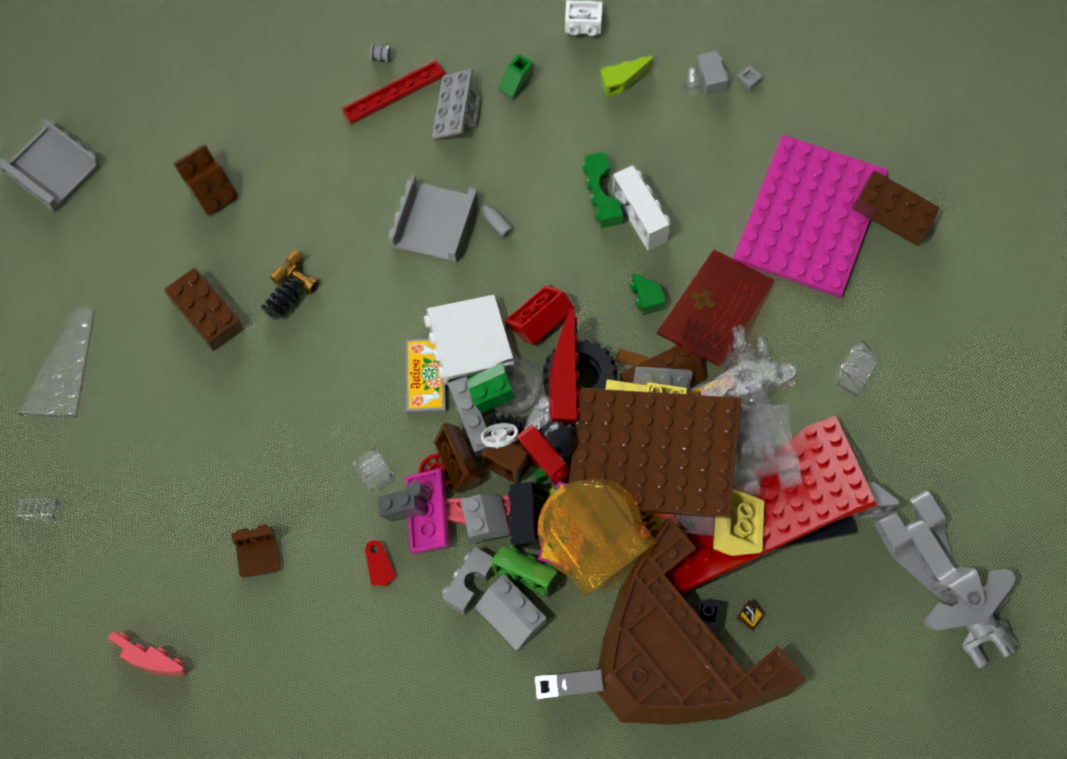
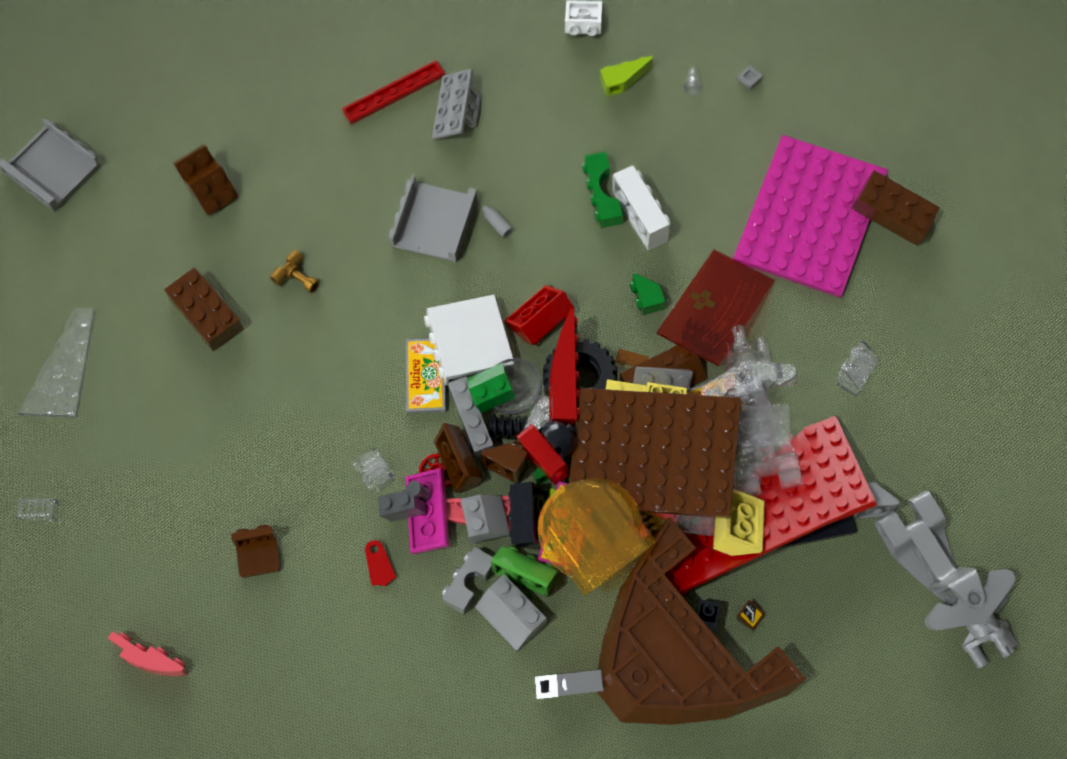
(281, 299): black piece -> none
(379, 52): light grey bush -> none
(499, 435): white wheel -> none
(516, 75): green slope -> none
(712, 73): light grey brick -> none

